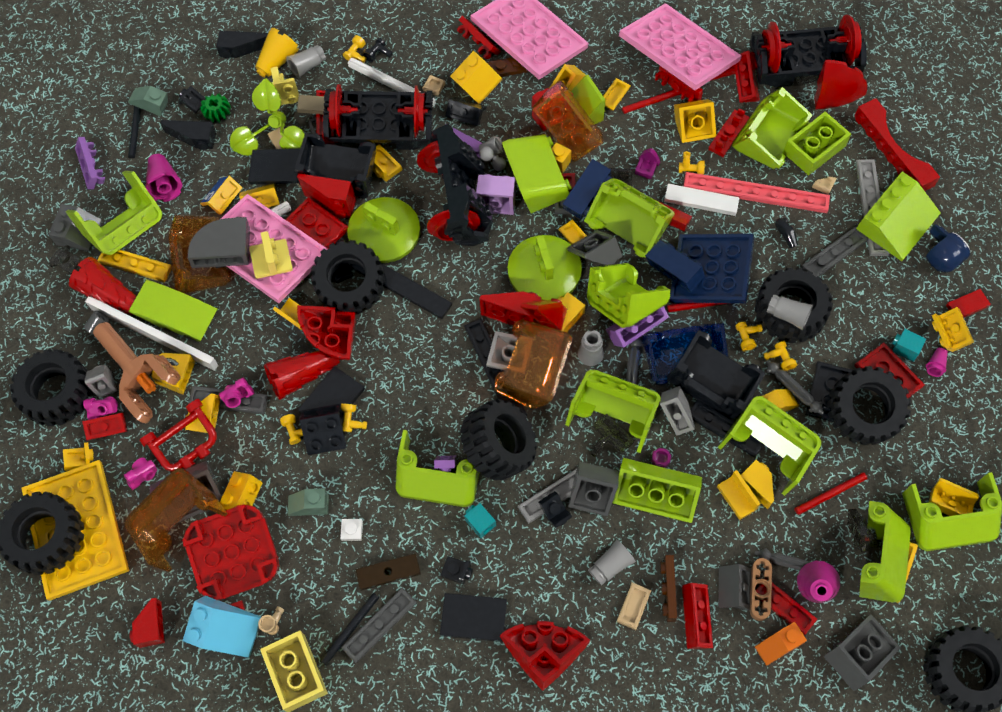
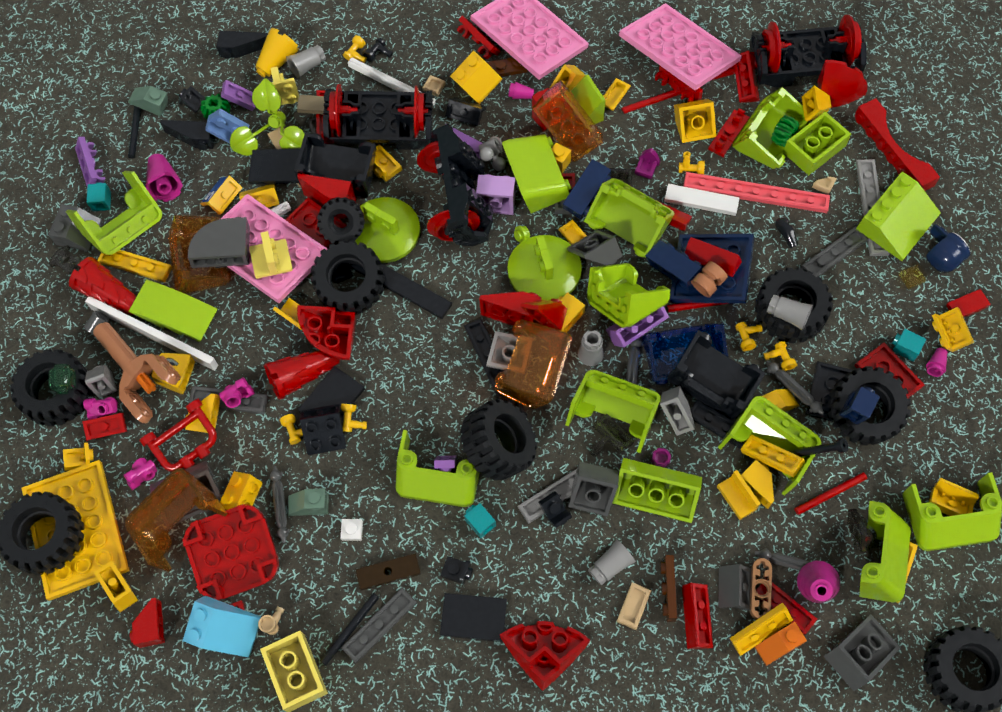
(62, 378): none -> clear green head
(99, 197): none -> teal brick
(115, 586): none -> yellow slope
(223, 124): none -> medium blue bracket
(237, 95): none -> medium lavender plate
(279, 504): none -> dark grey wheel
(340, 206): none -> black tyre
(520, 91): none -> dark pink cone
(521, 233): none -> lime plate
(705, 252): none -> red slope
(711, 276): none -> nougat wheel
(761, 629): none -> yellow tile
(772, 455): none -> yellow tile
(784, 130): none -> green gear
(815, 103): none -> yellow slope
(840, 445): none -> black bar
(859, 405): none -> dark blue brick
(912, 277): none -> clear yellow tile

